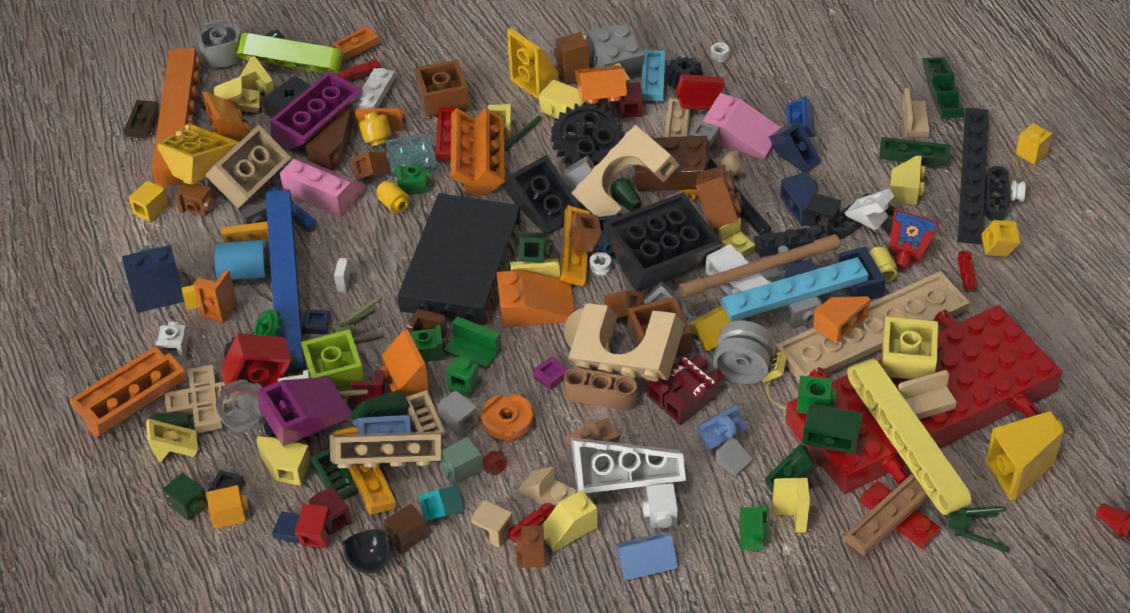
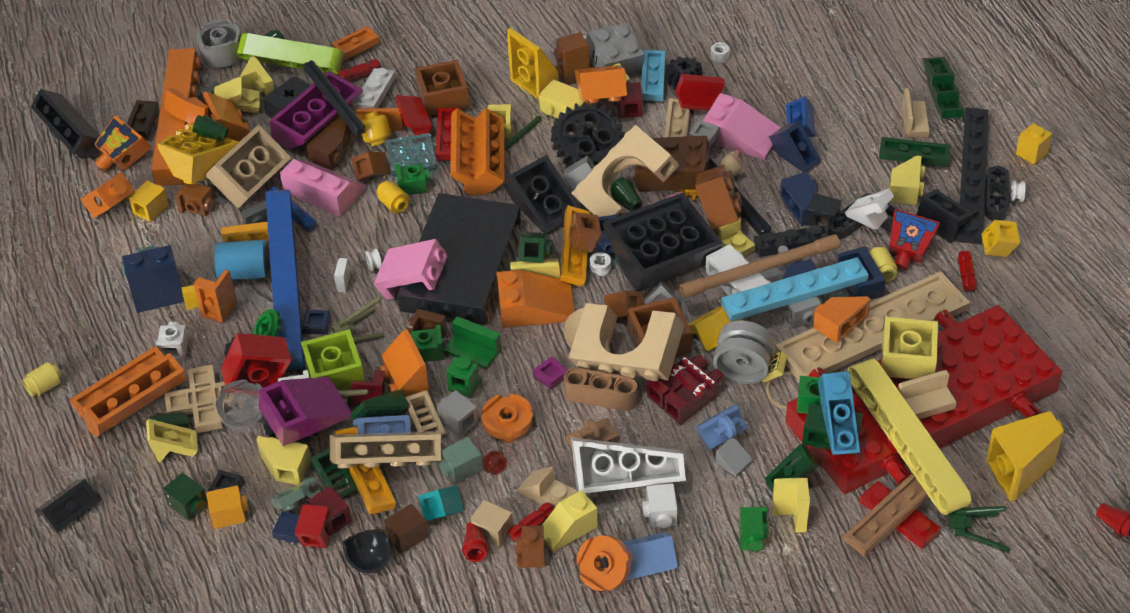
(42, 379): none -> light yellow brick
(66, 123): none -> black brick
(68, 504): none -> black panel
(109, 193): none -> orange torso
(120, 145): none -> orange torso
(184, 108): none -> orange slope
(209, 128): none -> dark green cone
(289, 498): none -> sand green plate
(334, 98): none -> black axle
(373, 259): none -> white bush
(410, 265): none -> bright pink panel
(414, 114): none -> red panel
(475, 545): none -> red cone
(590, 566): none -> orange plate
(839, 412): none -> dark azure slope
(946, 211): none -> black panel

